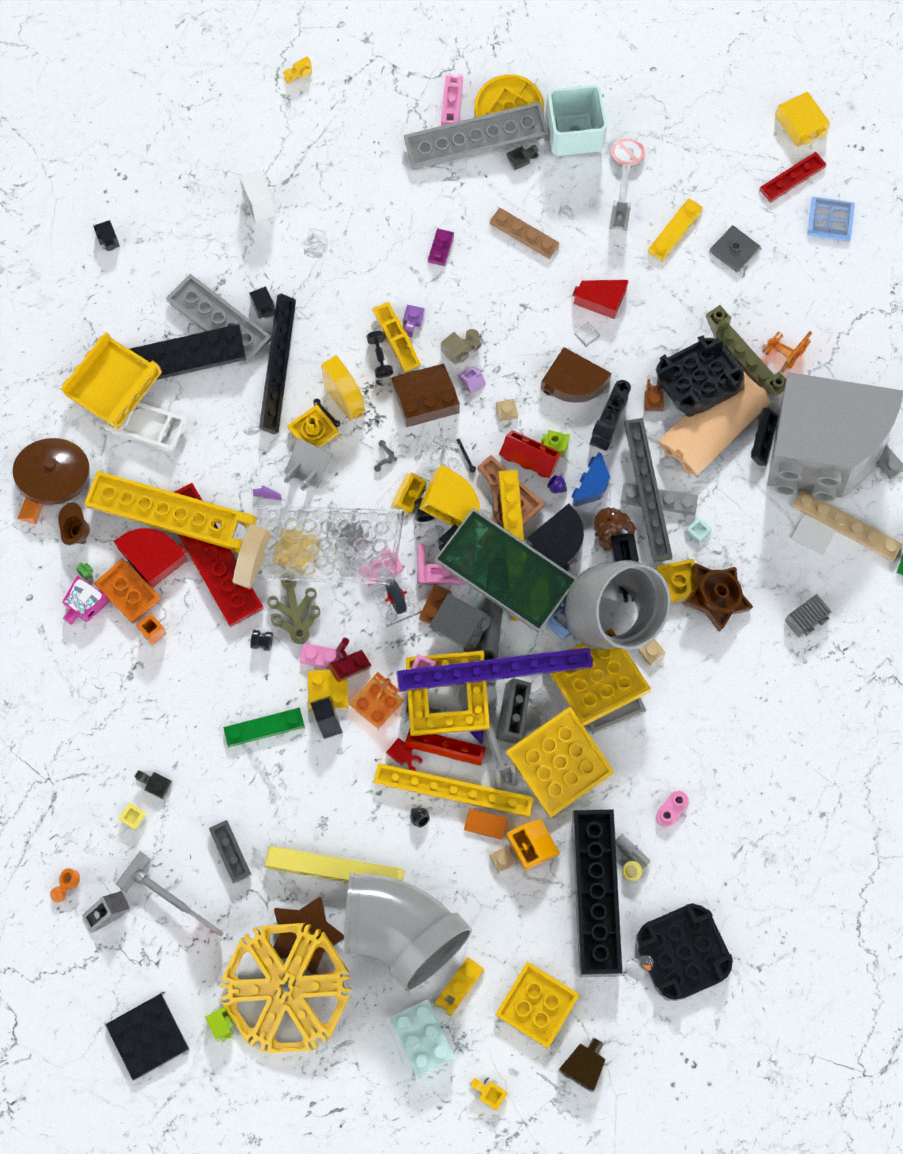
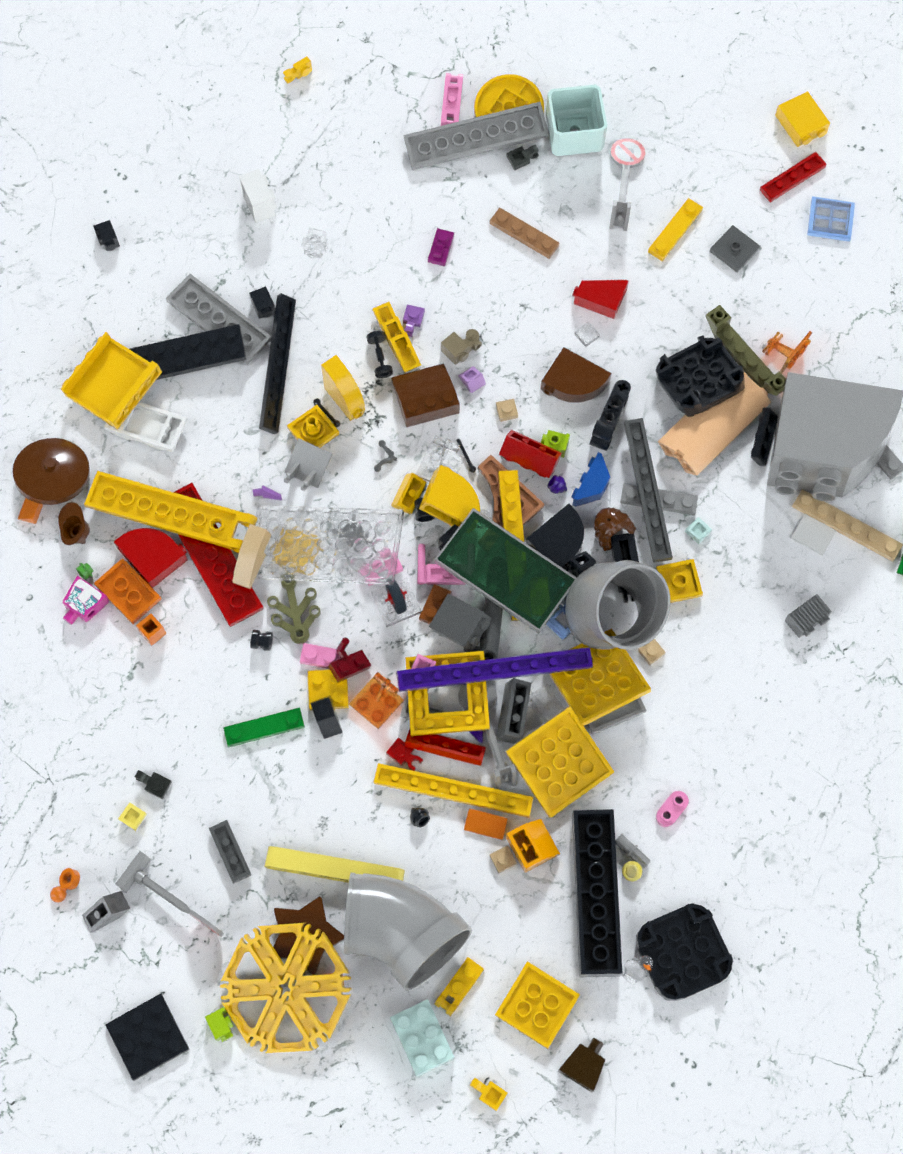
(576, 568): none -> black brick
(653, 398): dark orange plate -> none
(717, 594): reddish brown plate -> none

